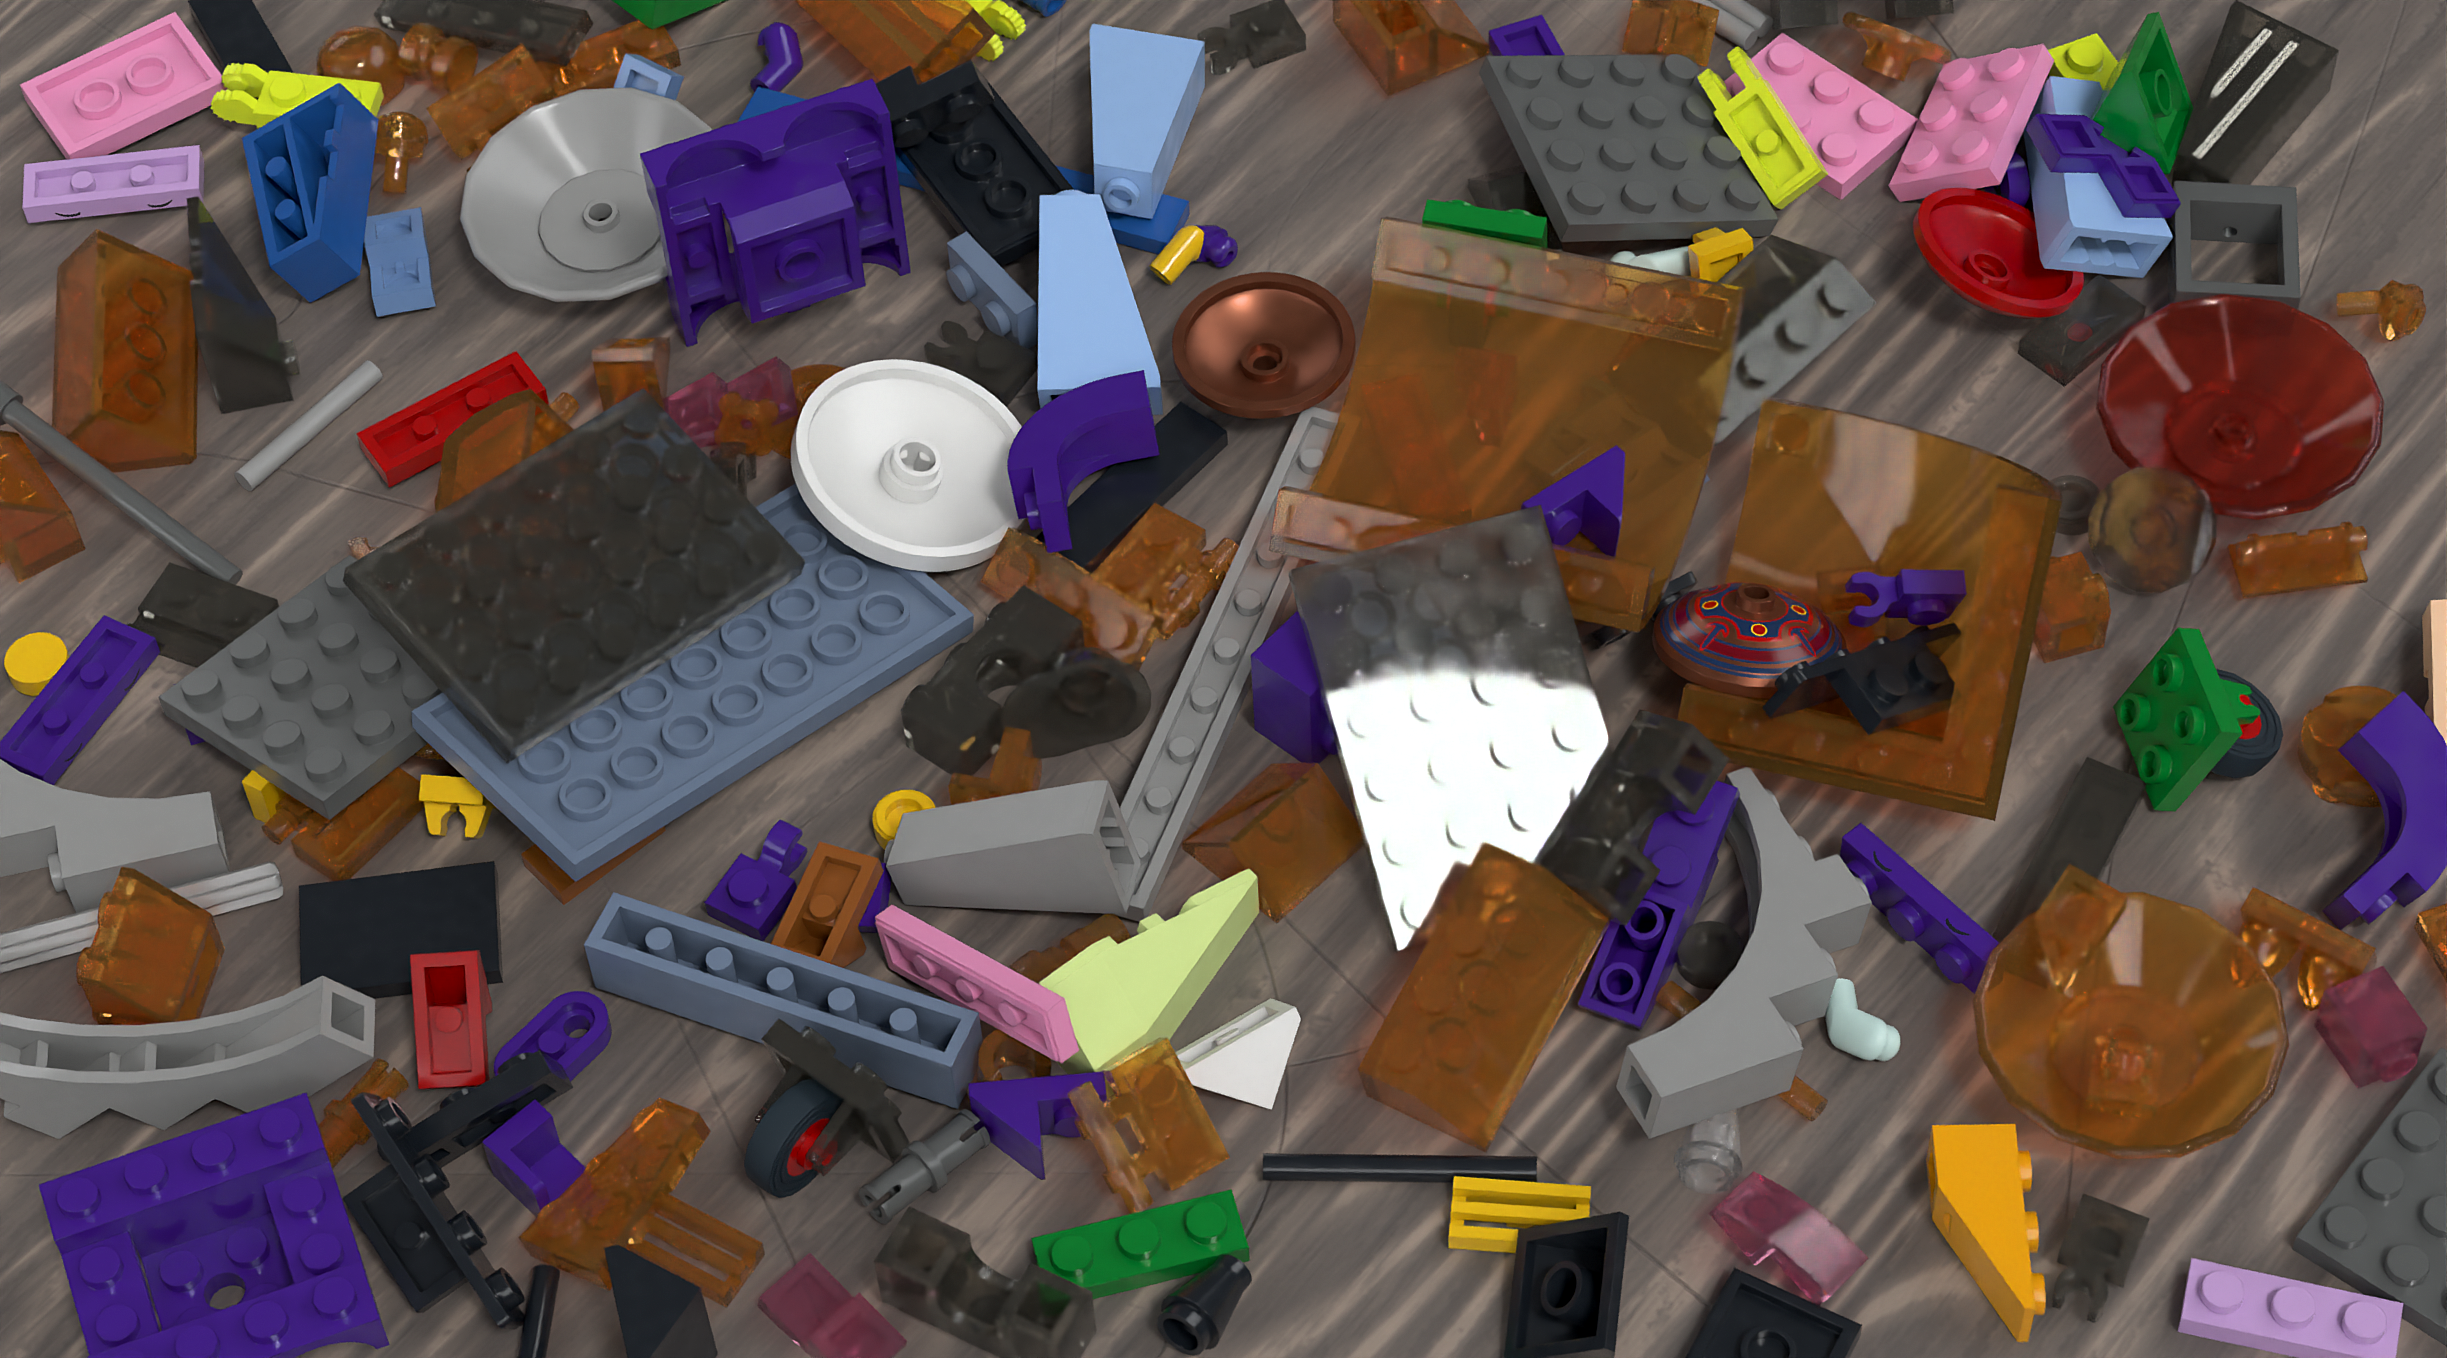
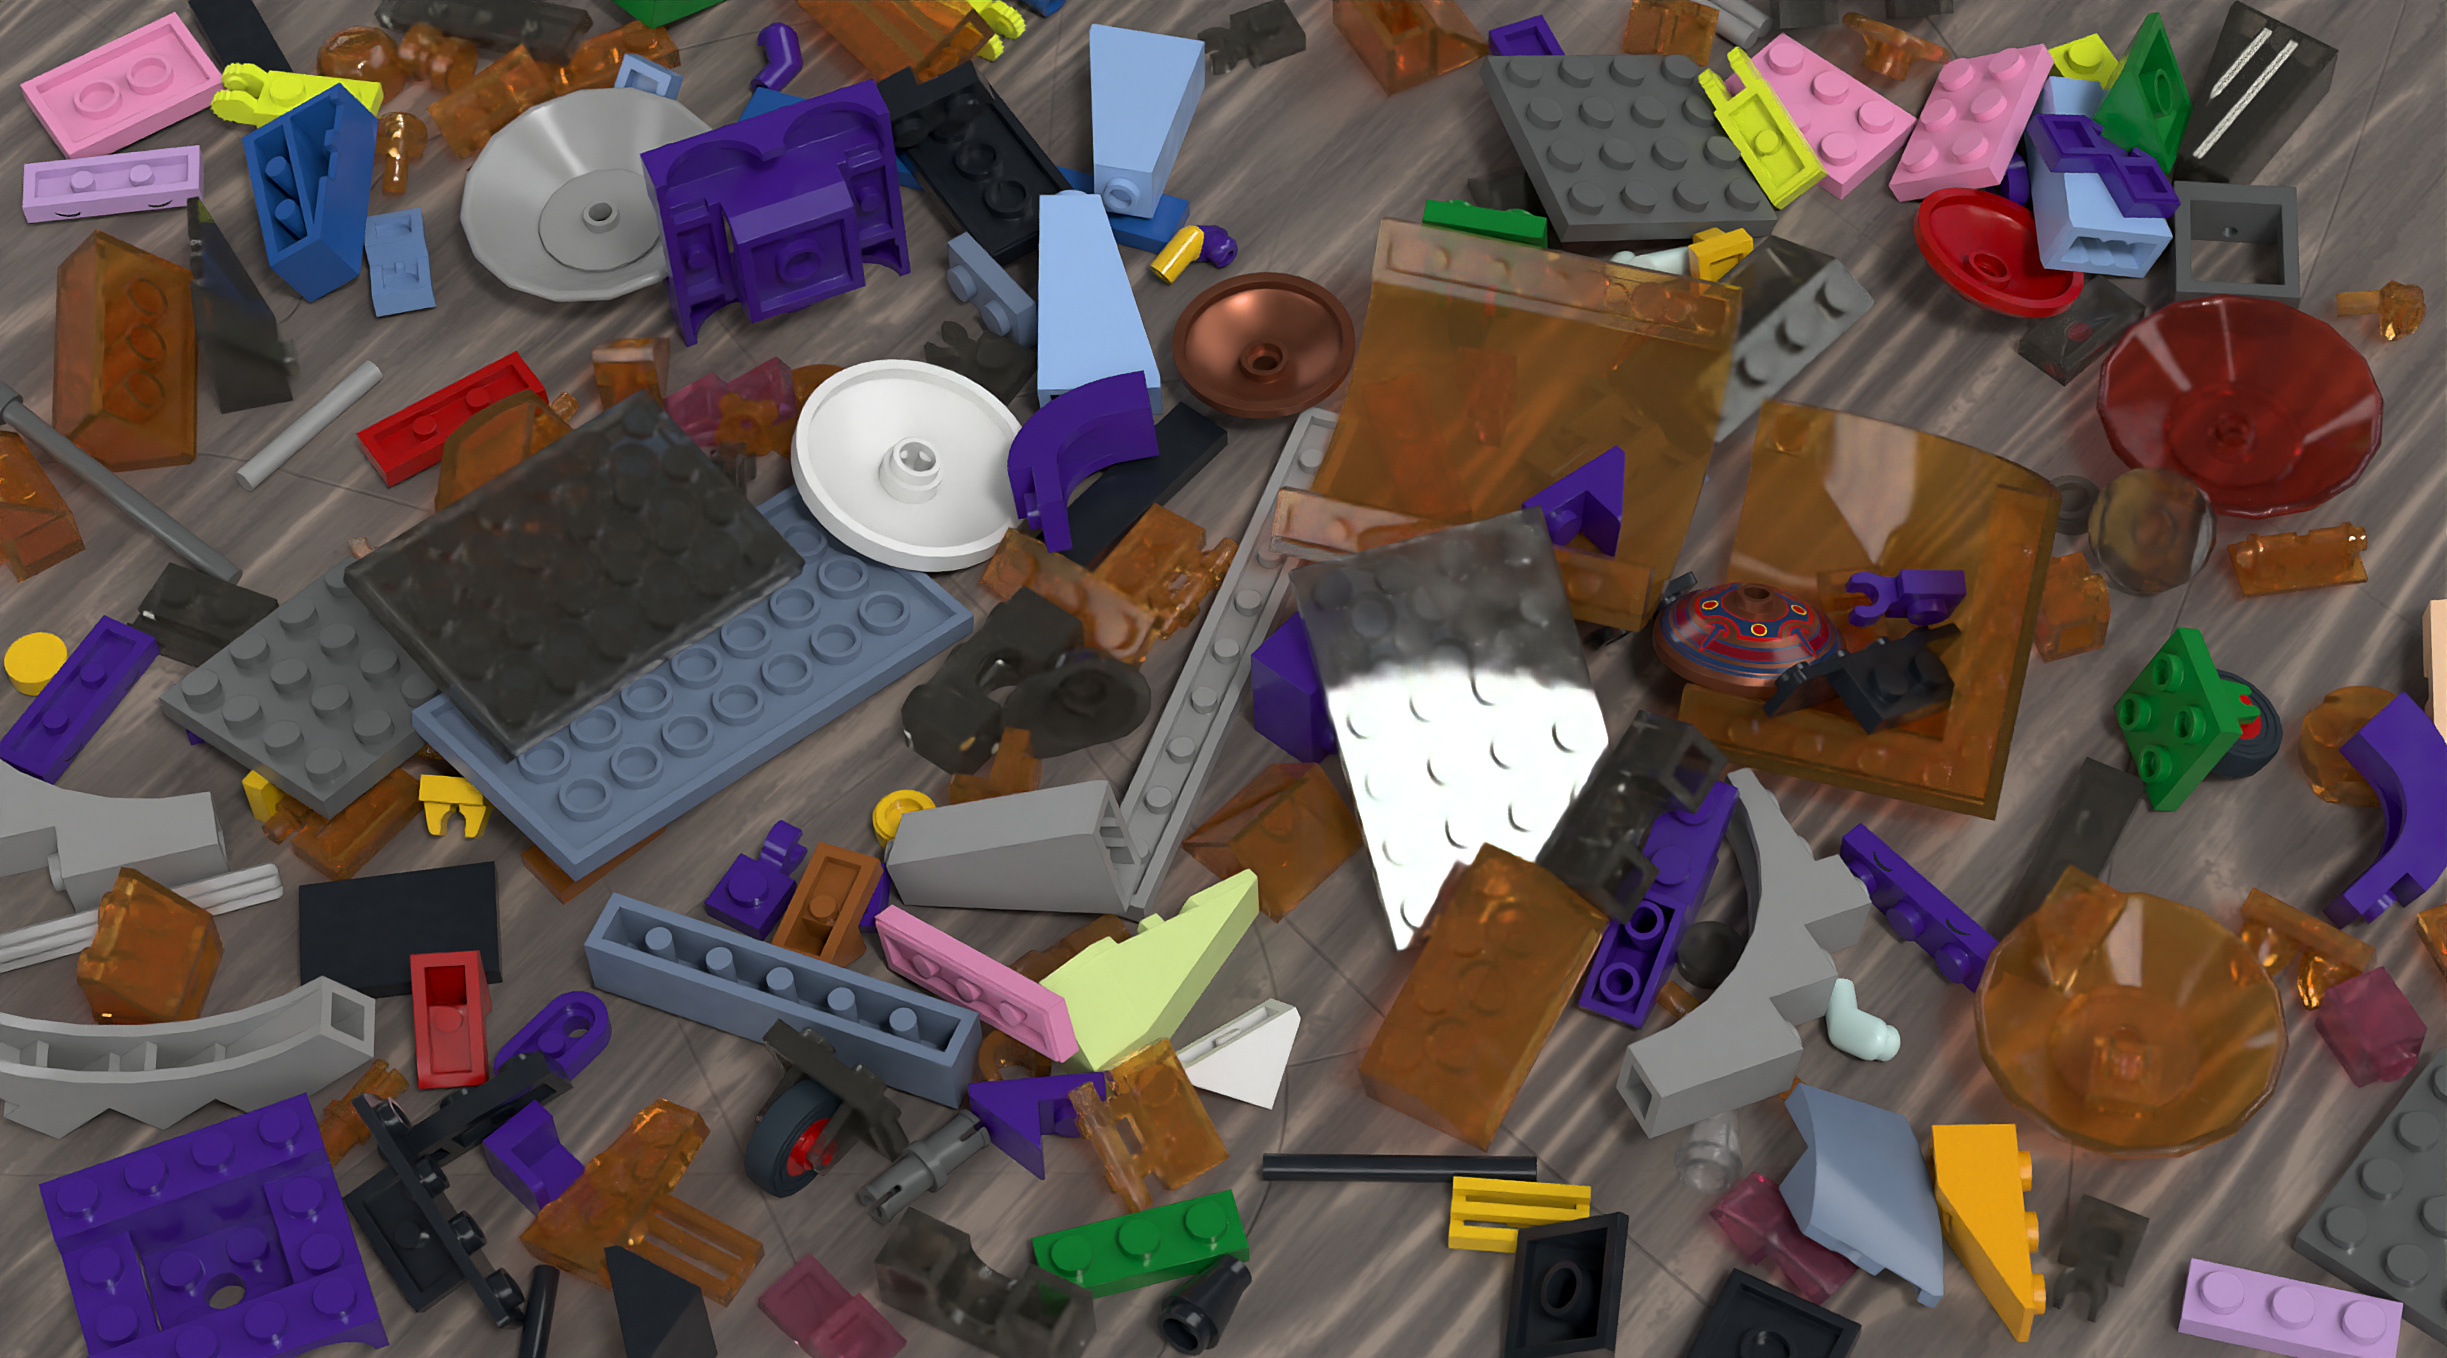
(1865, 1189): none -> sand blue slope

